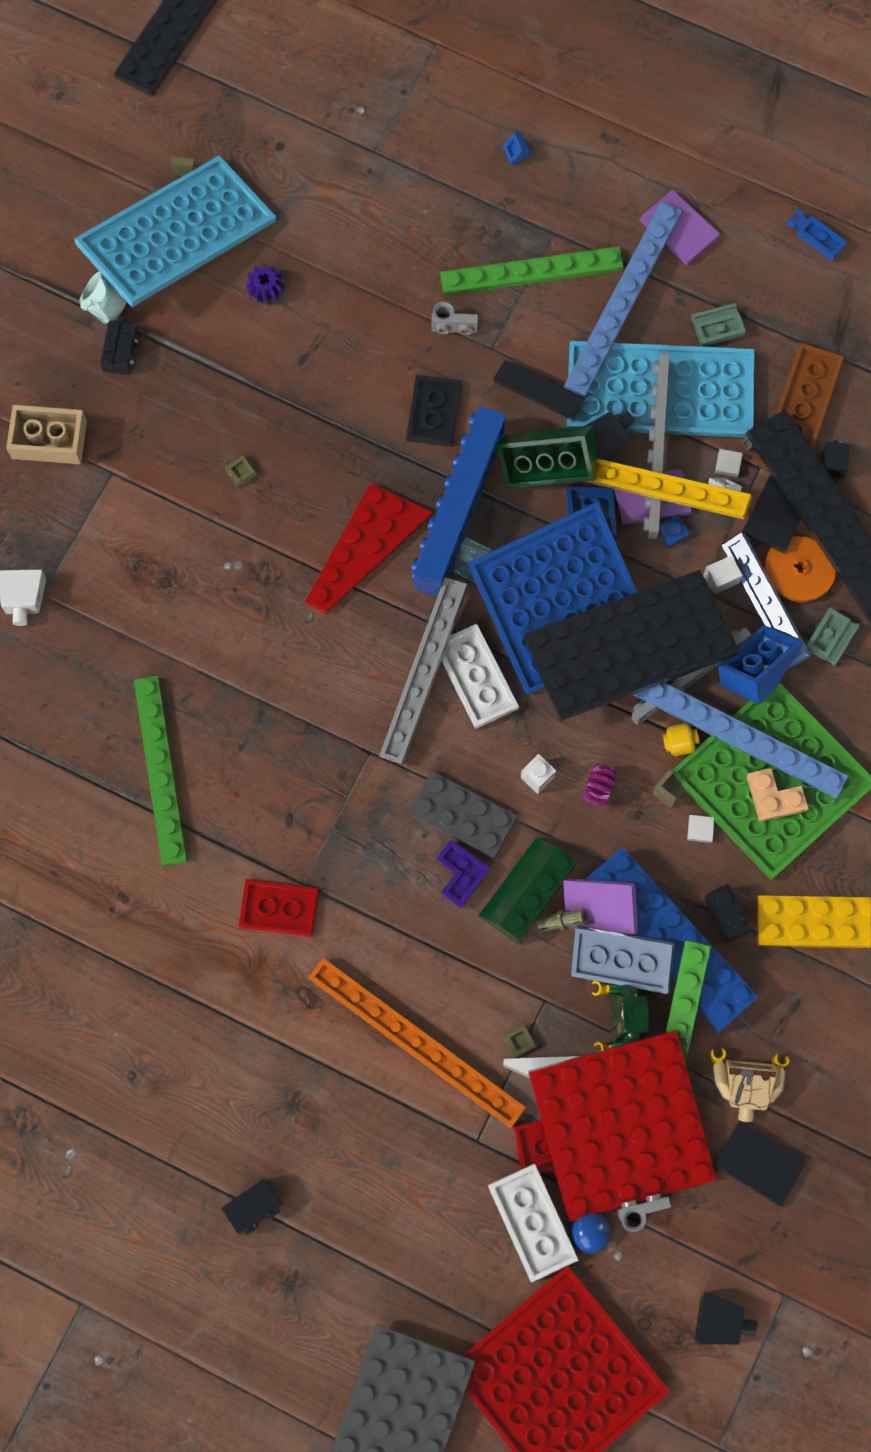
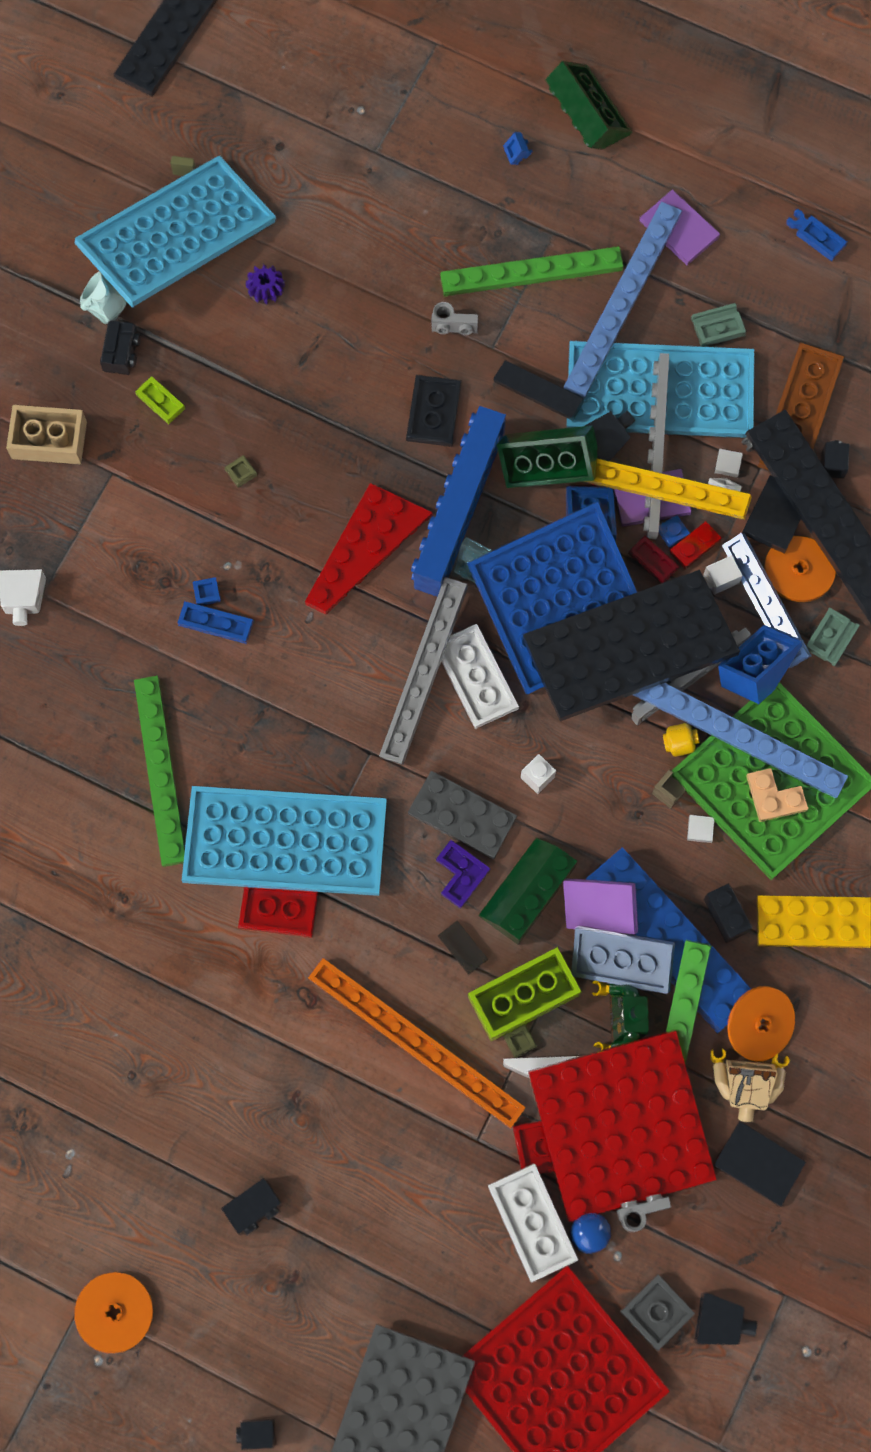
(96, 1300): none -> orange piece
(160, 400): none -> lime plate
(206, 591): none -> blue plate
(215, 622): none -> blue plate
(256, 1434): none -> black brick
(284, 840): none -> medium azure plate
(462, 947): none -> clear smoke tile
(524, 994): none -> lime brick
(562, 920): olive pin -> none
(587, 105): none -> dark green slope
(599, 784): magenta gear -> none
(653, 559): none -> dark red plate
(657, 1312): none -> dark grey plate
(695, 545): none -> red plate
(746, 1018): none -> orange piece

